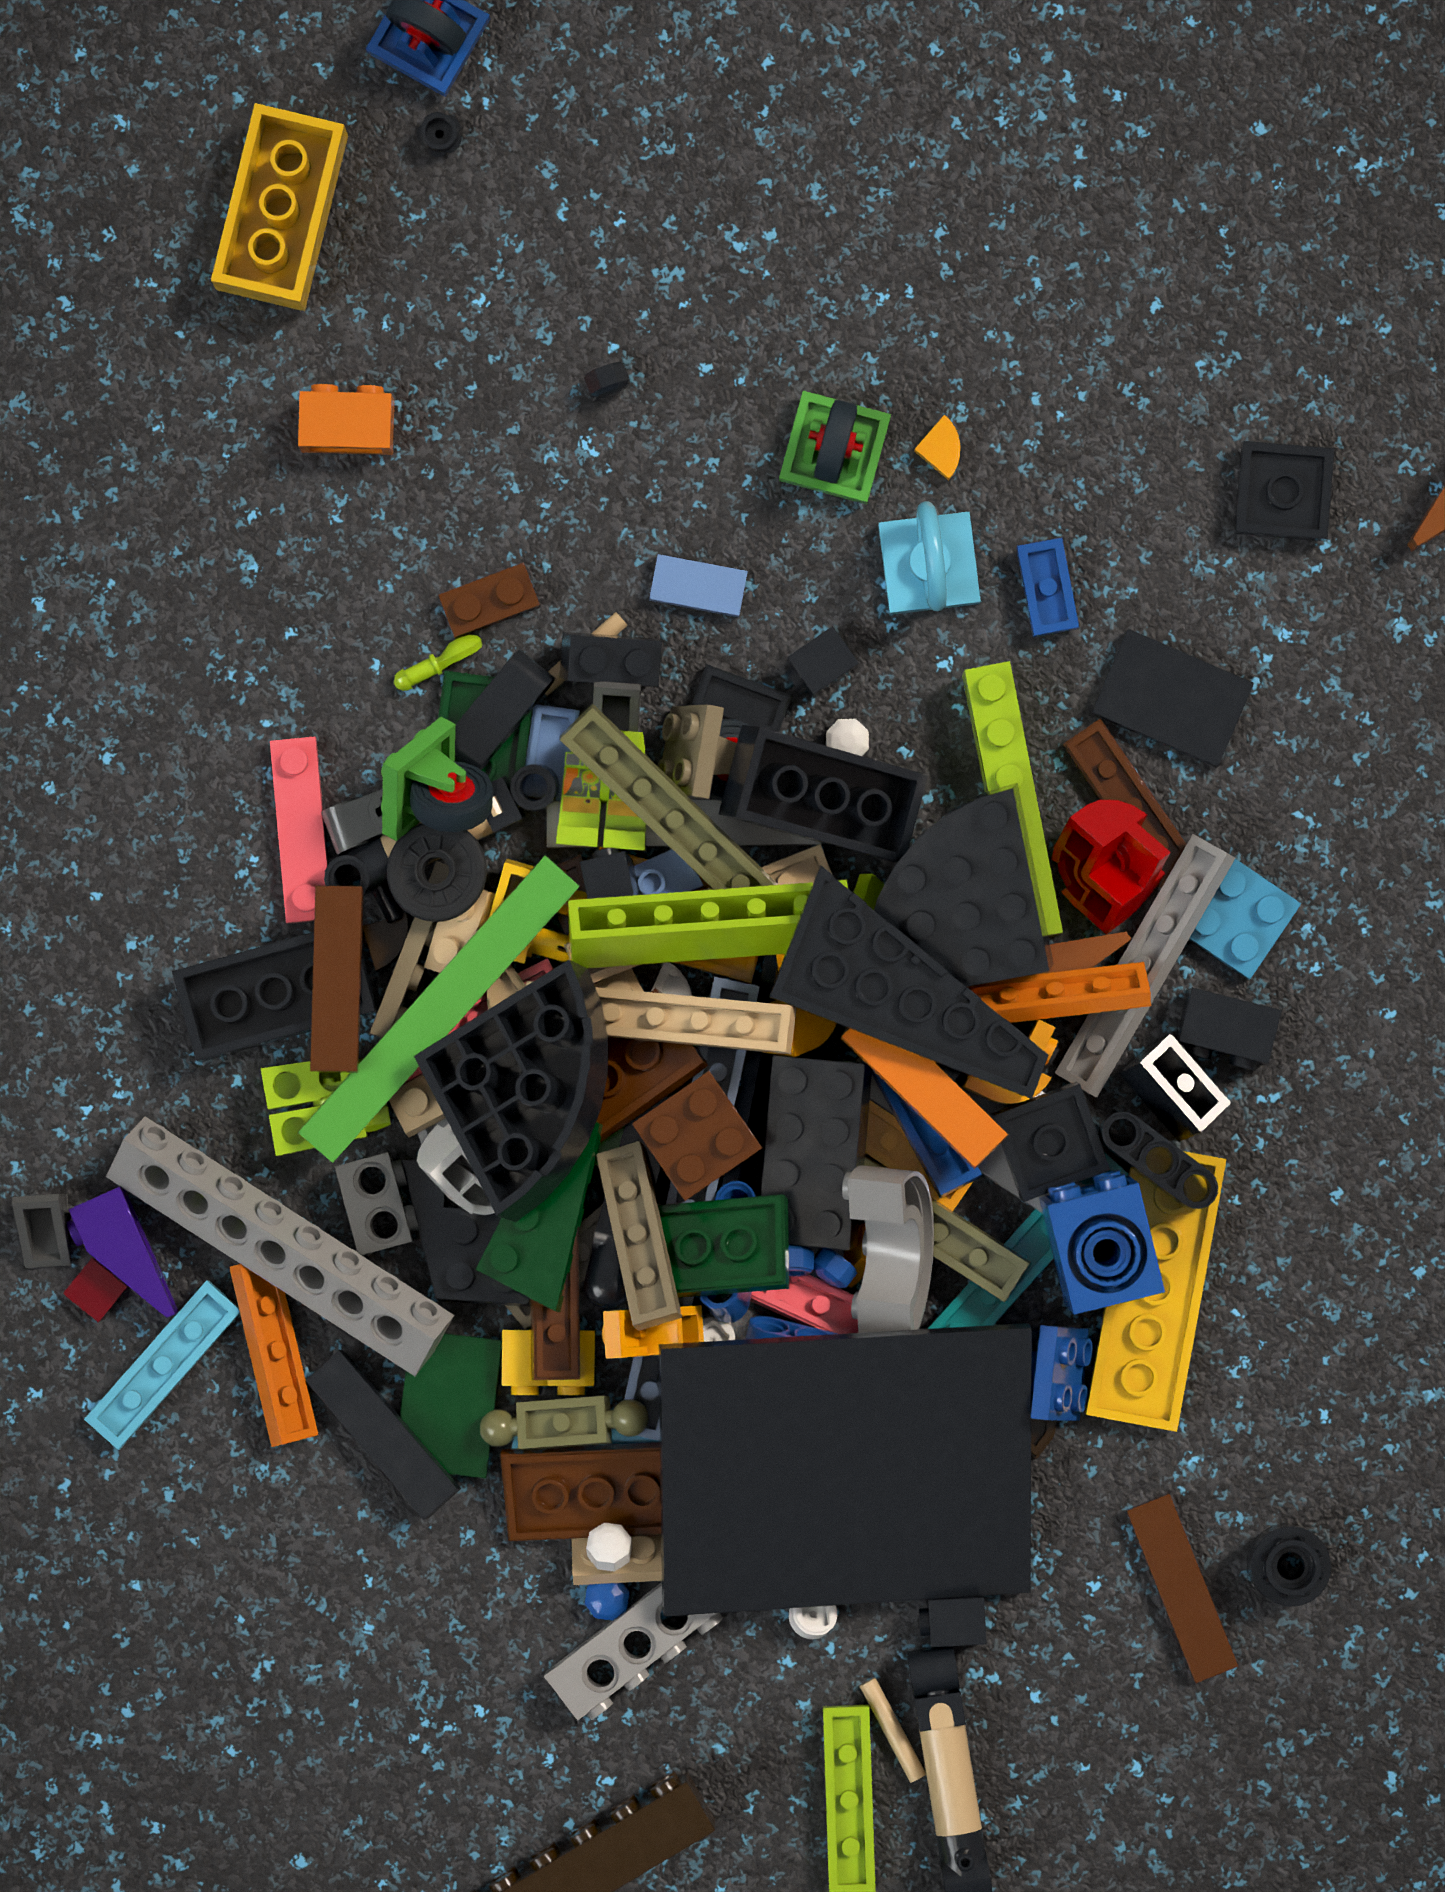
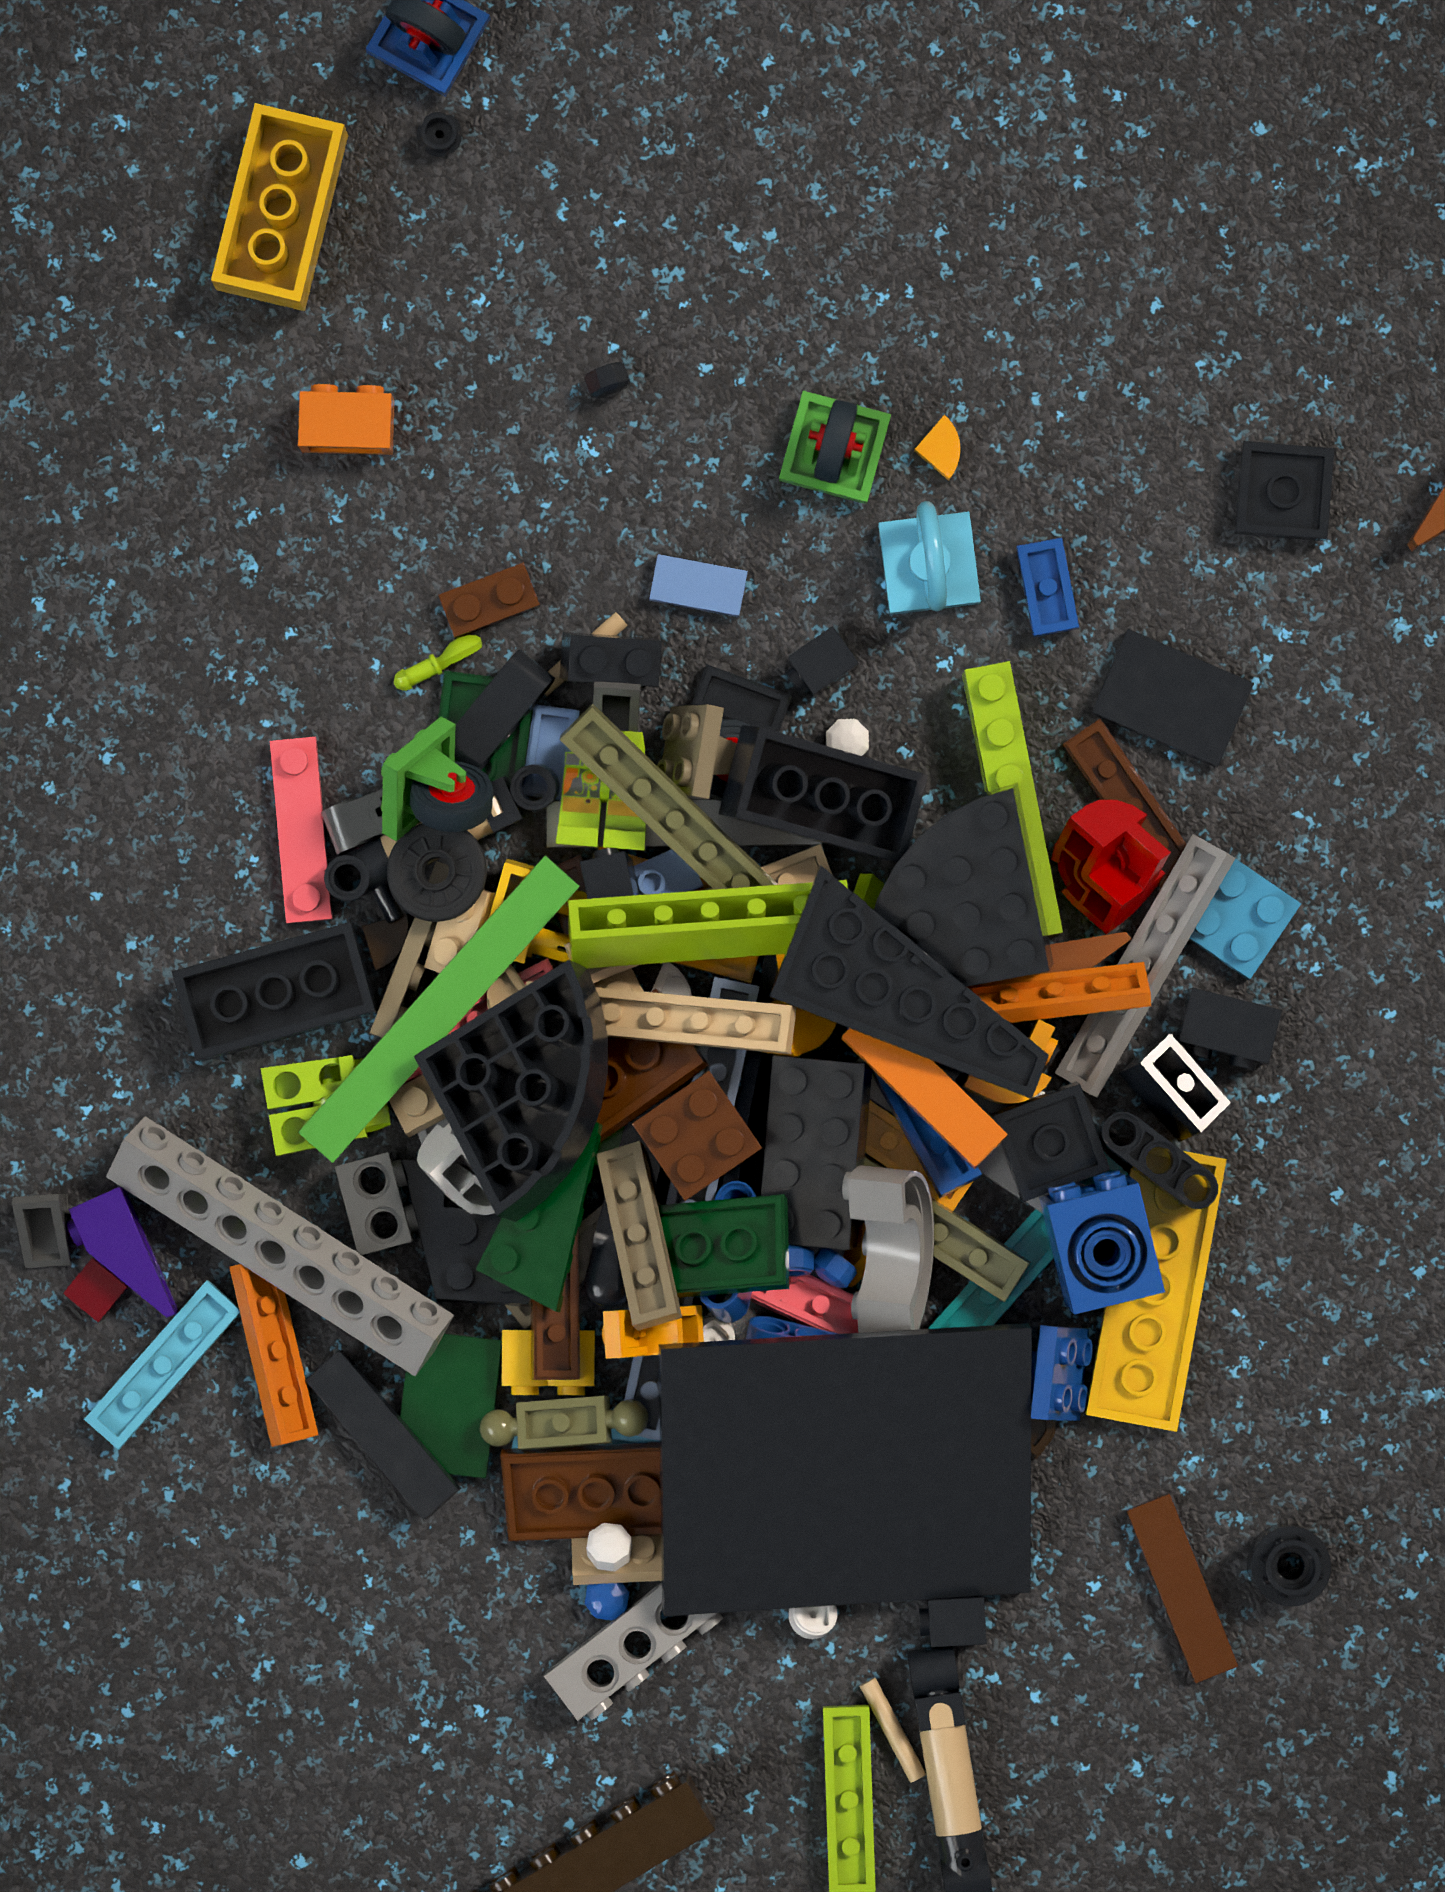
(336, 979): reddish brown tile -> none

